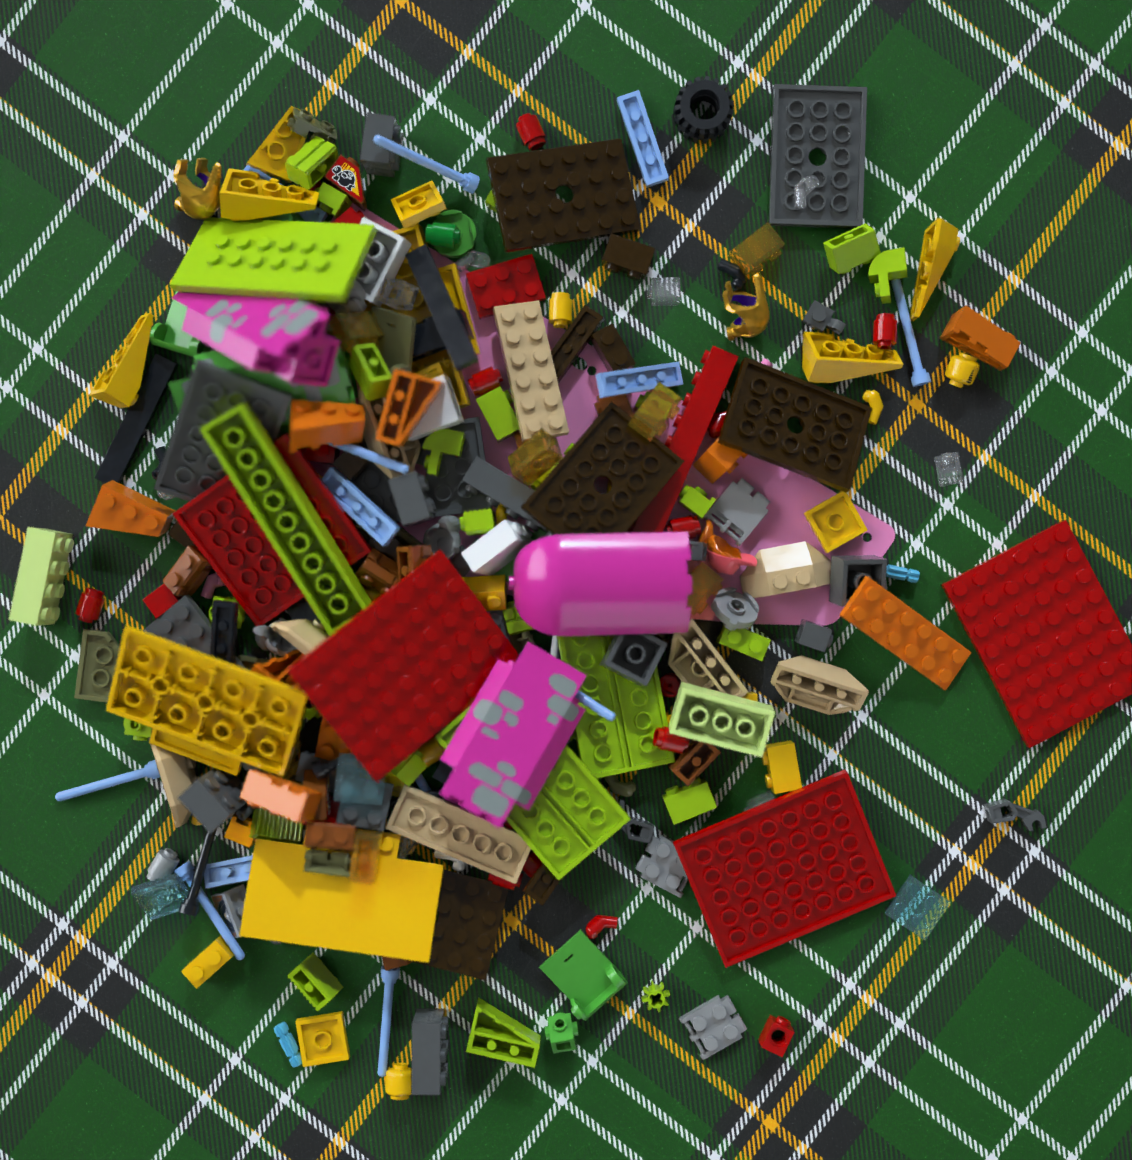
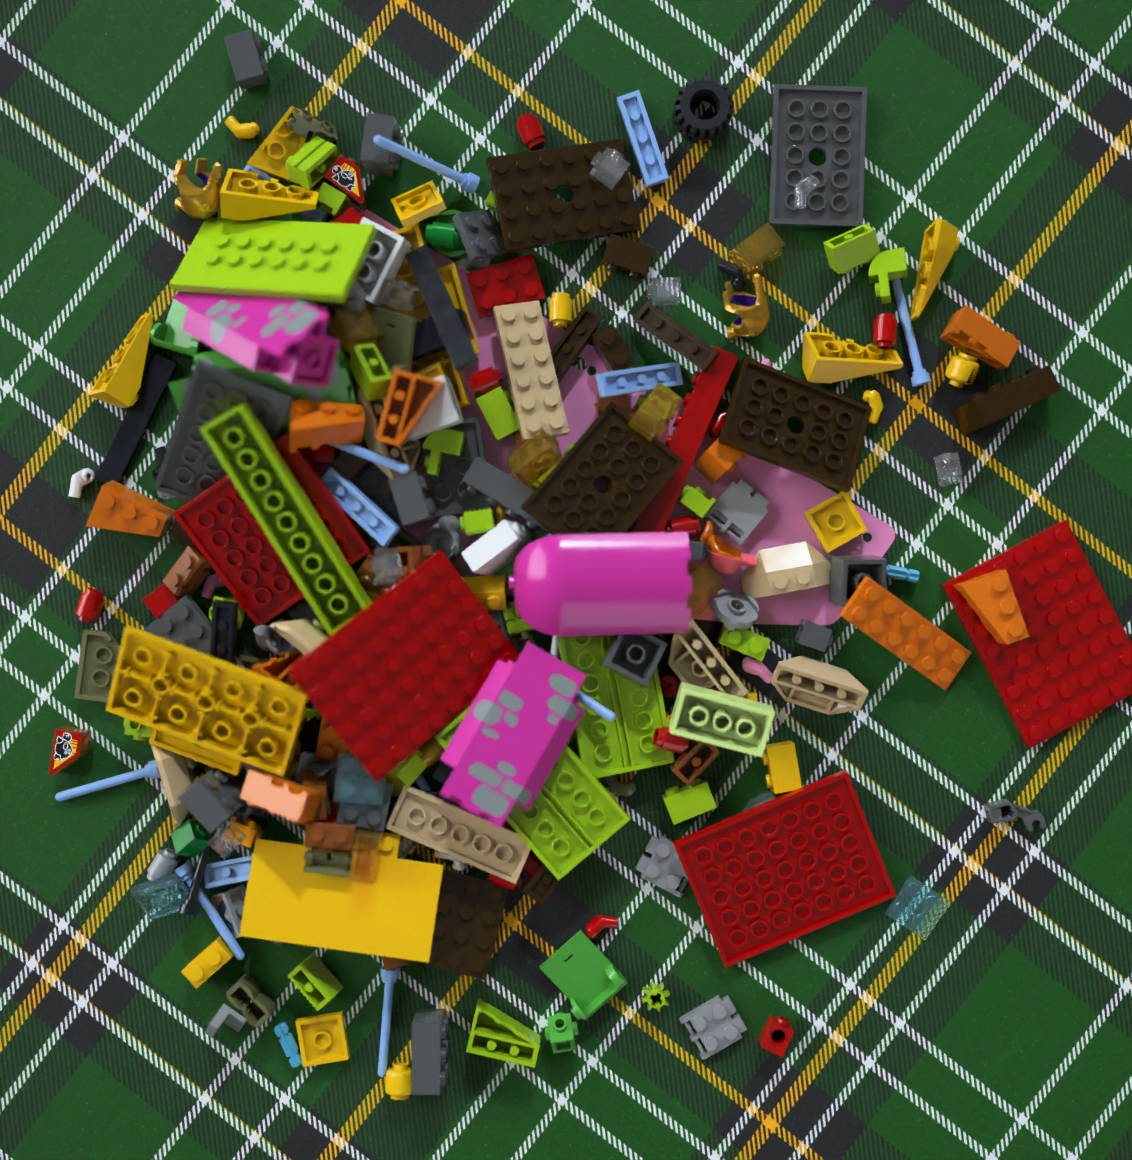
(41, 576): yellowish green brick -> none
(68, 747): none -> slope
(79, 480): none -> white arm
(190, 838): none -> green brick
(227, 839): none -> clear brick
(227, 1016): none -> light grey panel
(242, 131): none -> yellow arm
(246, 59): none -> dark grey brick
(255, 1004): none -> olive brick
(274, 827): lime brick -> none
(386, 566): none -> clear brick
(479, 234): none -> dark grey plate
(609, 167): none -> clear brick
(646, 829): dark grey piece -> none
(676, 337): none -> dark brown plate
(757, 668): none -> bright pink arm
(820, 317): dark grey plate -> none
(996, 605): none -> orange wedge
(1006, 399): none -> dark brown wedge

